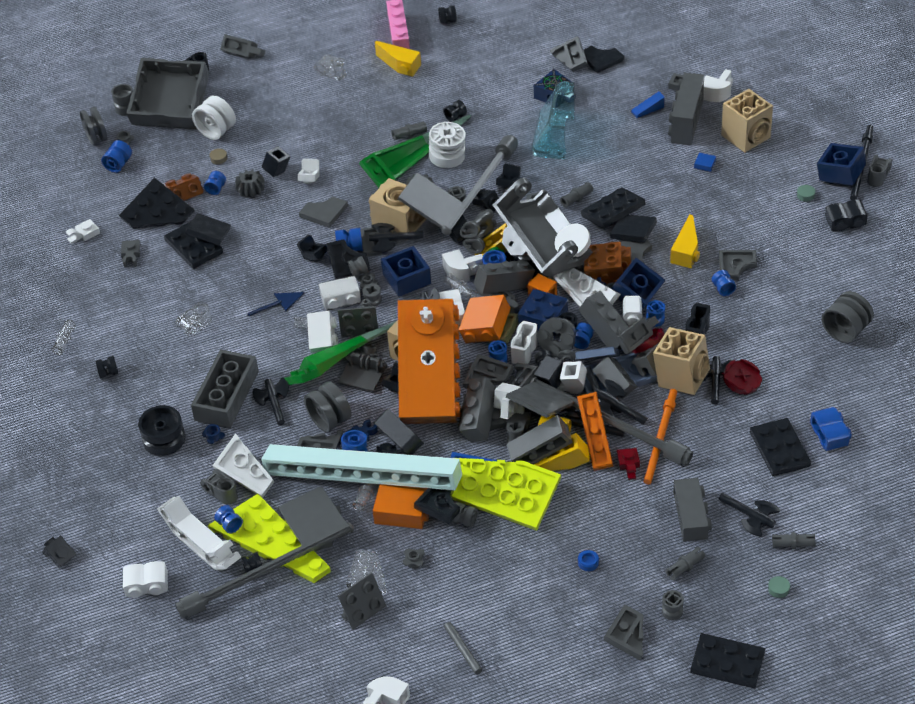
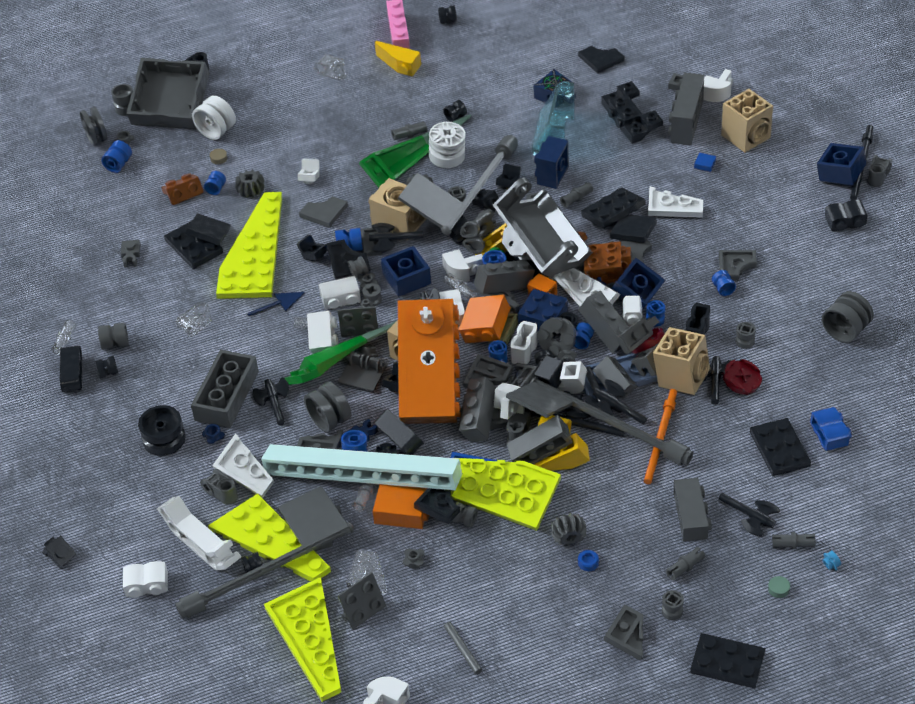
(71, 368): none -> black beam
(83, 231): white plate -> none
(113, 336): none -> dark grey wheel
(156, 207): black plate -> none
(228, 519): blue wheel -> none
(240, 46): dark grey hinge -> none
(252, 259): none -> neon yellow wing
(275, 161): black brick -> none
(305, 628): none -> neon yellow wing
(552, 162): none -> dark blue brick
(568, 529): none -> dark grey gear
(571, 54): dark grey wing -> none
(578, 234): white tile -> none
(595, 354): sand blue tile -> none
(595, 431): orange tile -> none
(627, 115): none -> black bracket
(628, 460): dark red plate -> none
(650, 105): blue piece -> none
(673, 206): none -> white wing
(685, 249): yellow slope -> none
(745, 335): none -> dark grey wheel
(805, 193): sand green tile -> none
(831, 560): none -> dark azure plate

